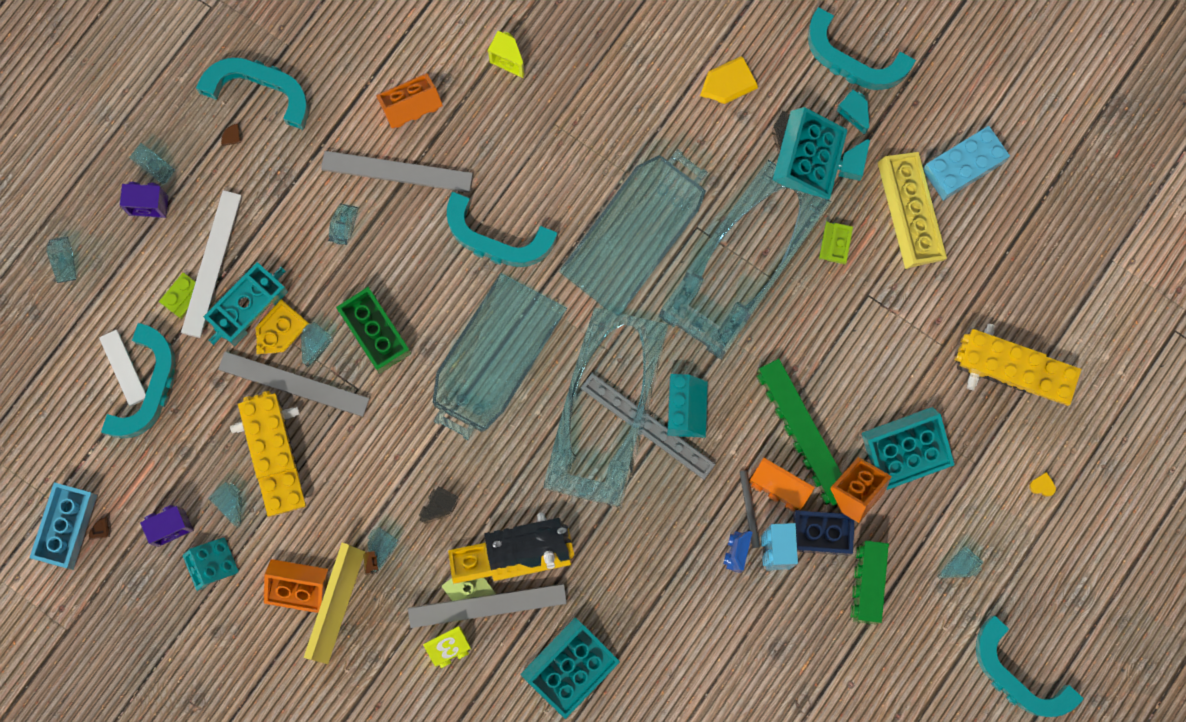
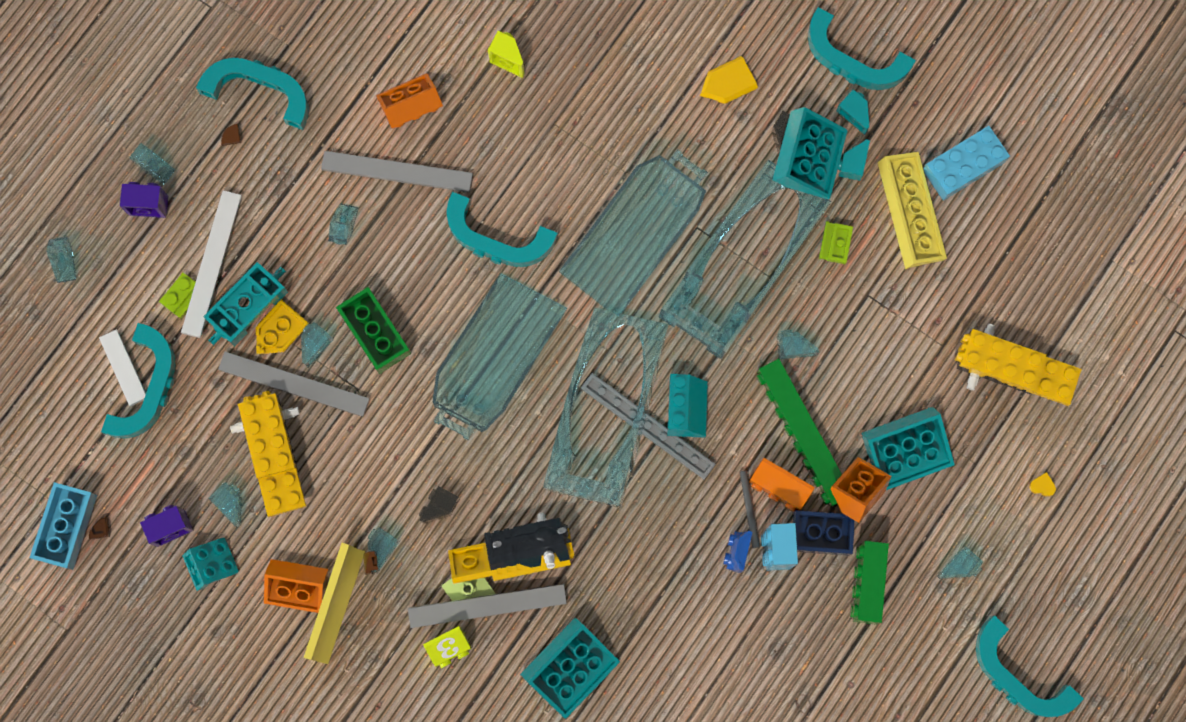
(794, 345): none -> clear light blue slope

